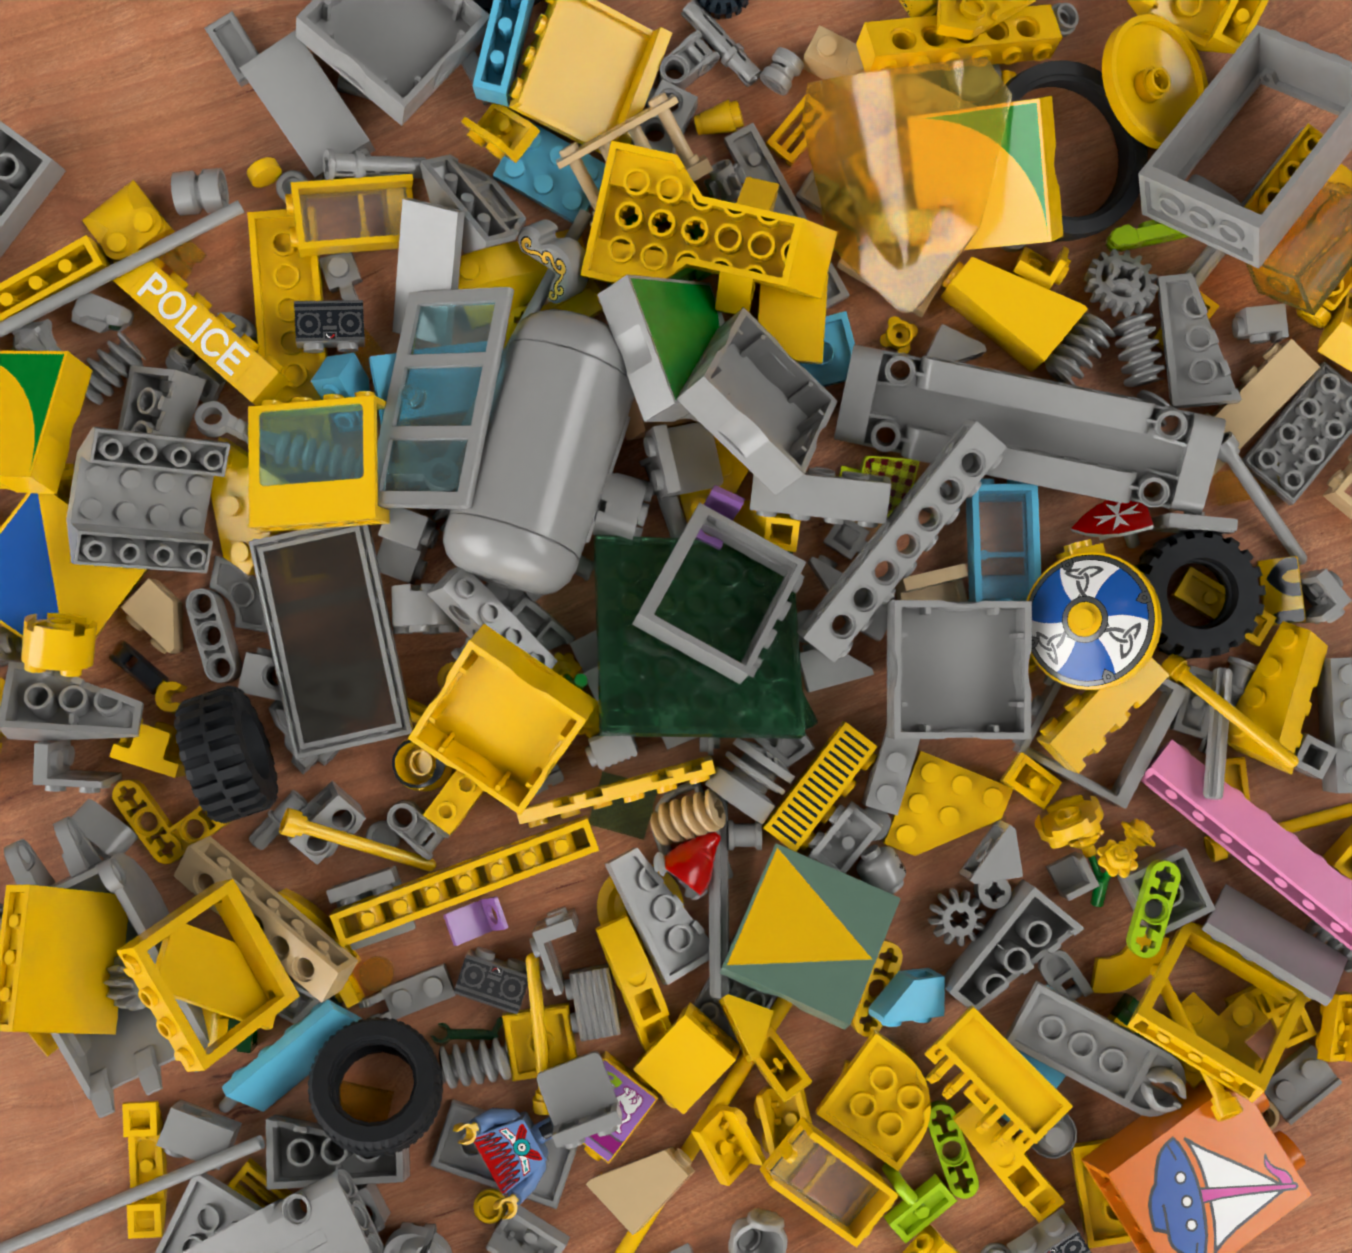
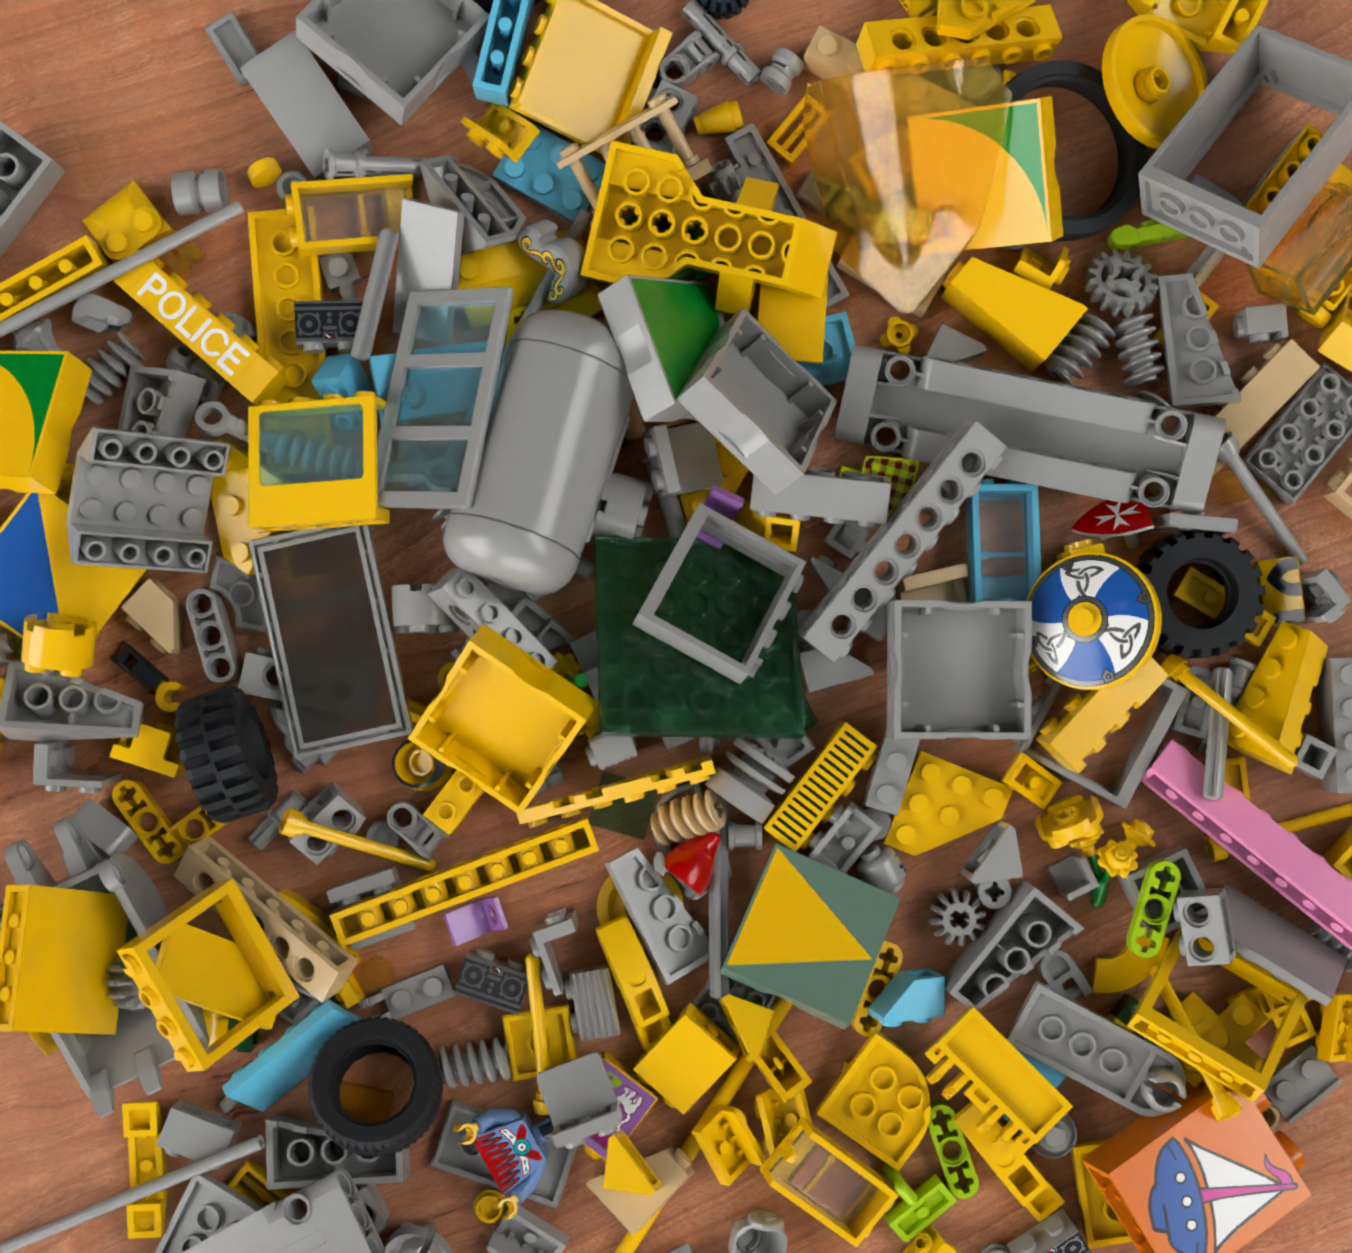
(374, 294): none -> light grey axle
(406, 544): light grey brick -> none
(473, 1034): clear green piece -> none
(627, 1168): none -> yellow slope
(1066, 17): light grey plate -> none
(1214, 927): none -> light grey brick

